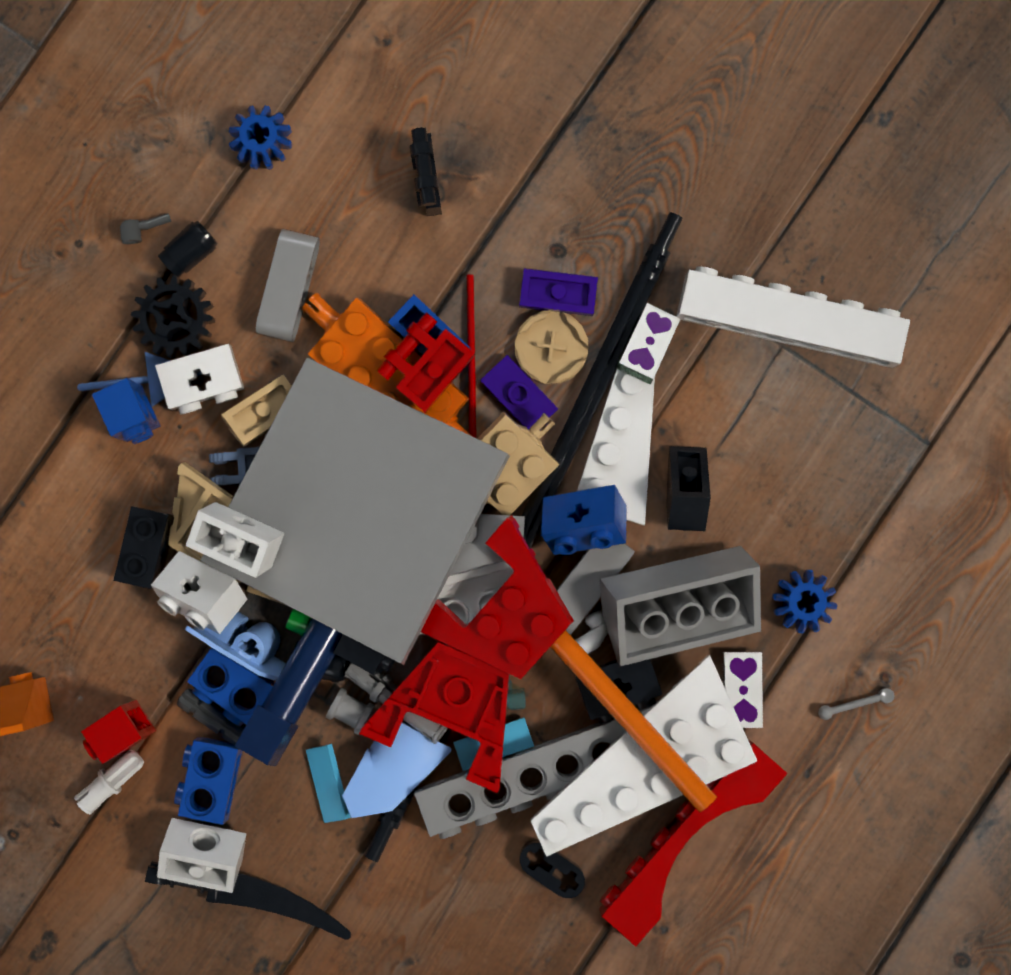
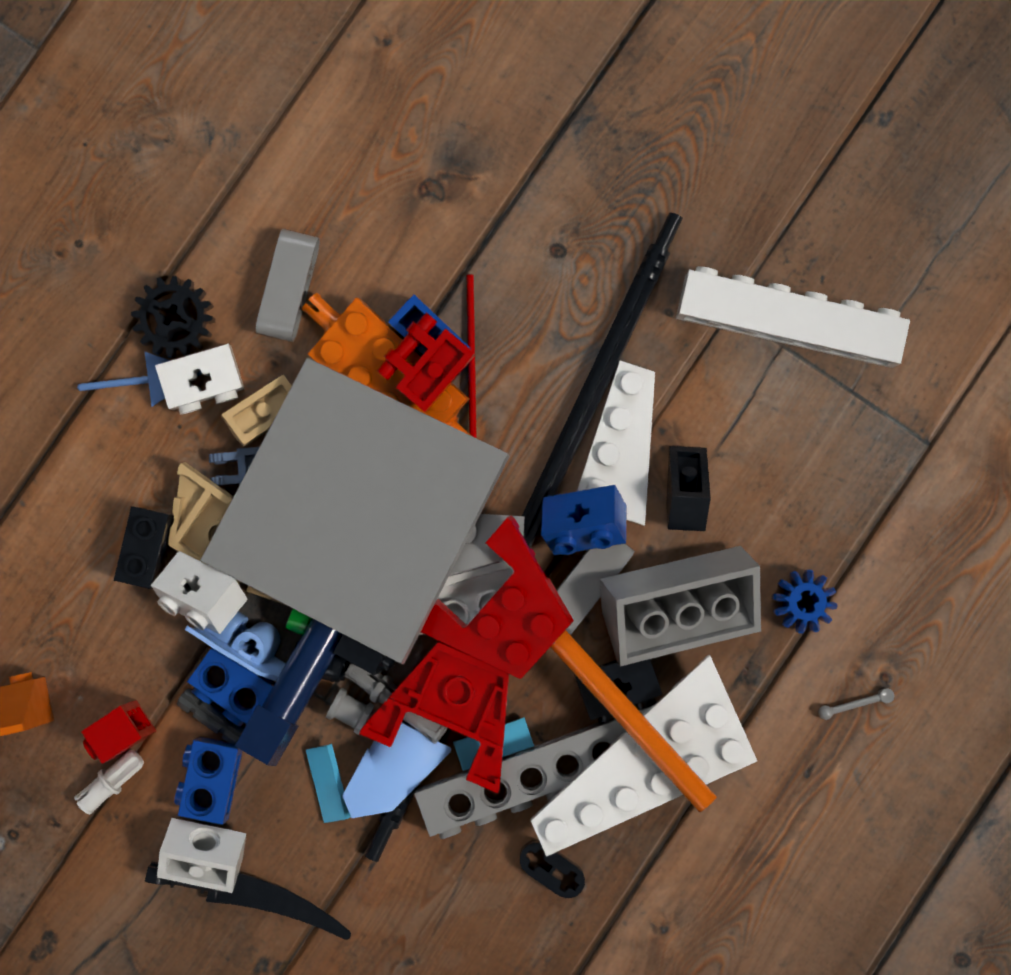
(126, 411): blue brick -> none
(131, 229): dark grey hand -> none
(187, 249): black piece -> none
(234, 539): white brick -> none
(246, 138): blue gear -> none
(426, 181): black plate -> none
(515, 697): clear light blue hand -> none
(517, 393): dark purple plate -> none
(527, 464): tan plate -> none
(551, 347): tan tile -> none
(558, 292): dark purple plate -> none
(596, 634): white arm -> none
(638, 900): red arch -> none
(648, 343): tile -> none
(744, 686): white tile -> none

